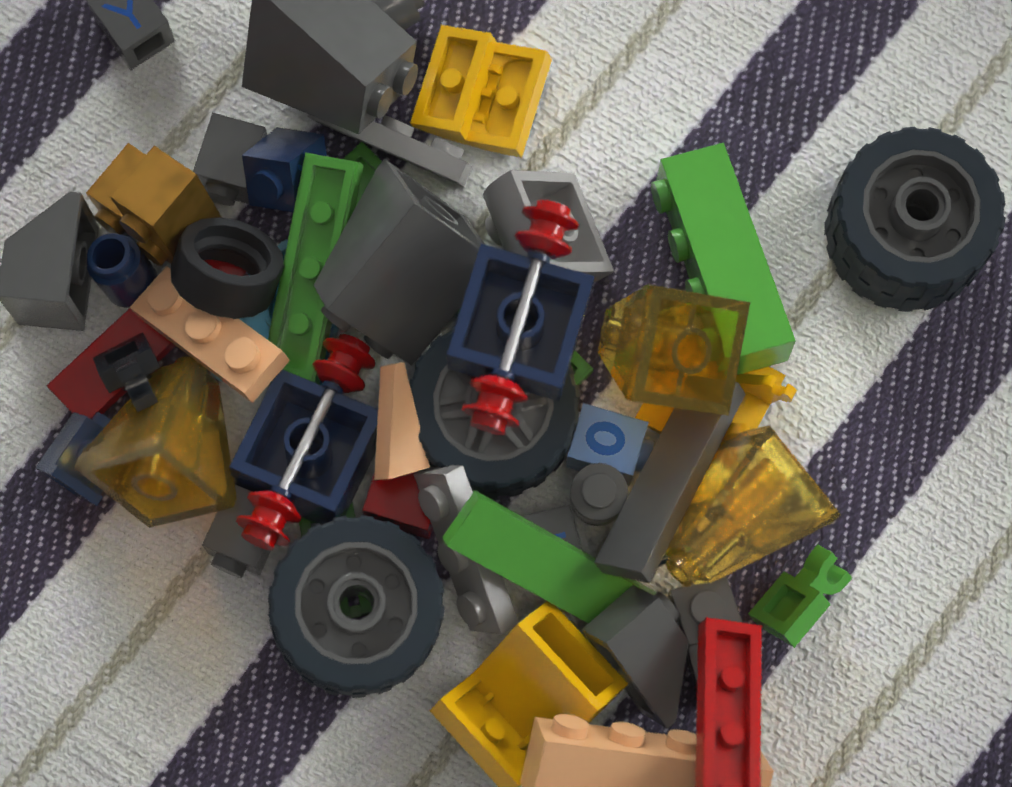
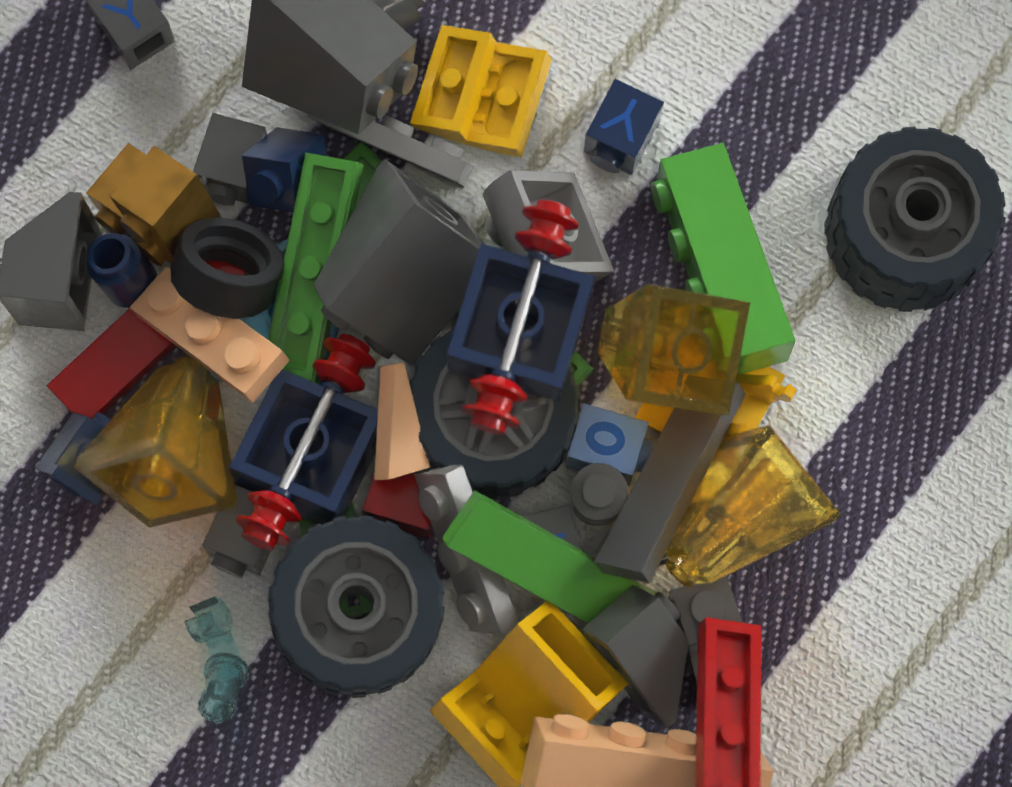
(129, 368): black plate -> none
(224, 668): none -> clear light blue piece
(622, 128): none -> dark blue brick
(798, 602): bright green plate -> none

